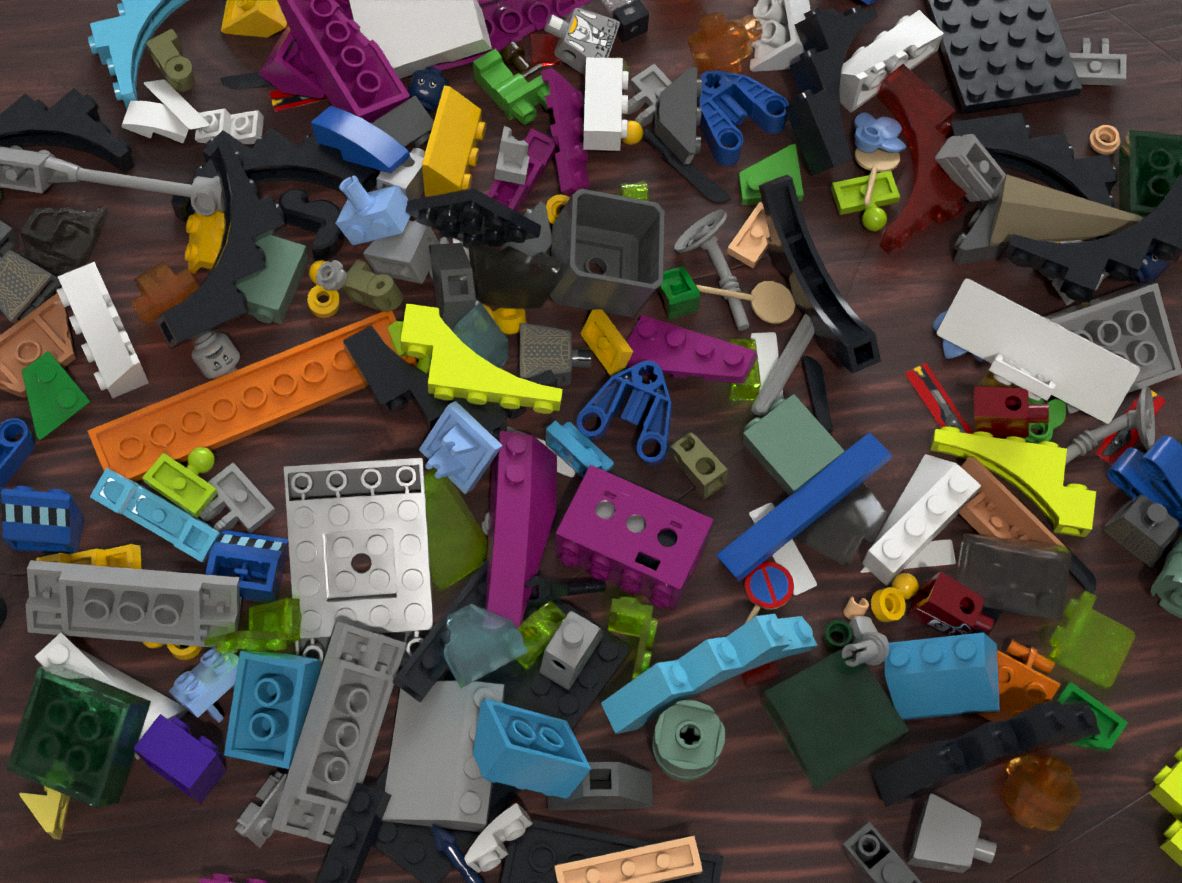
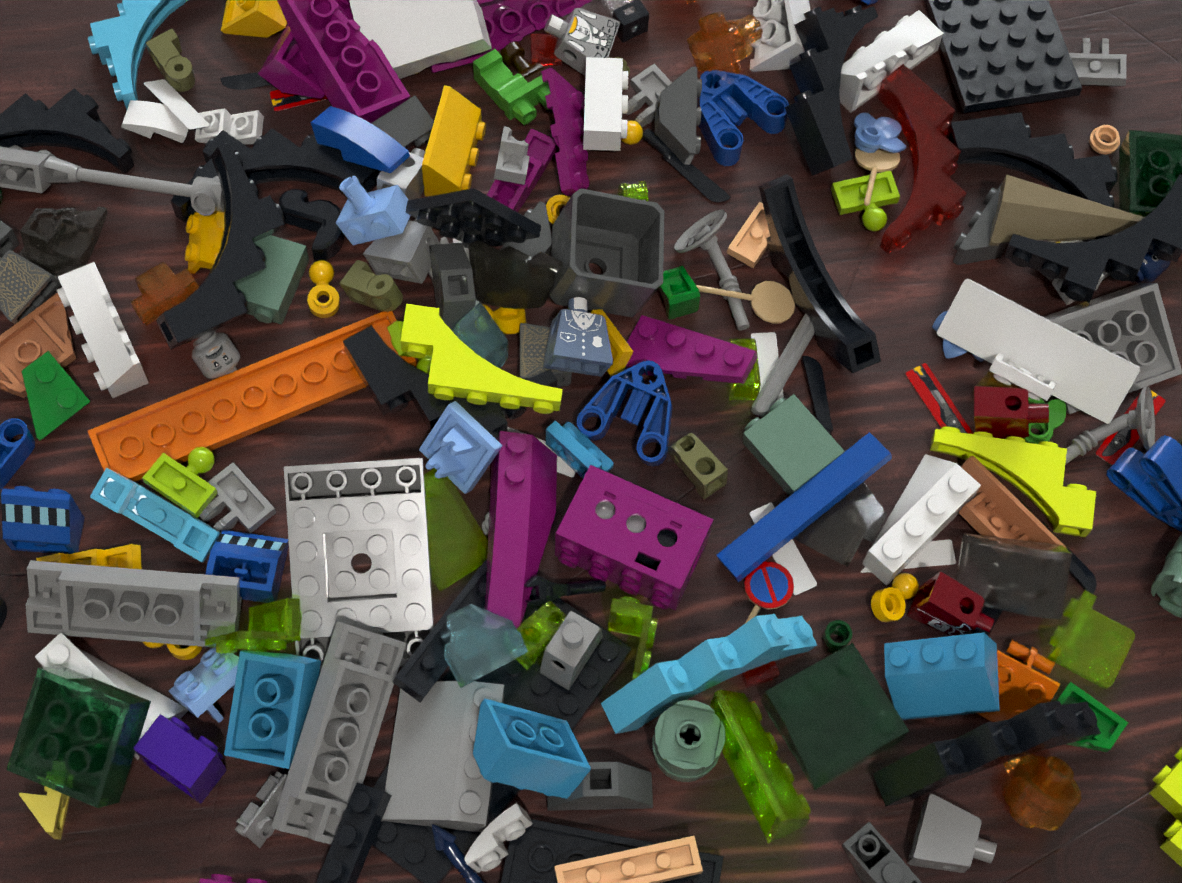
(334, 280): light grey plate -> none
(428, 87): dark blue head -> none
(578, 341): none -> sand blue torso
(757, 767): none -> clear neon green slope
(768, 169): bright green wing -> none
(868, 643): light grey arm -> none
(971, 167): light grey brick -> none
(1143, 529): dark grey torso -> none

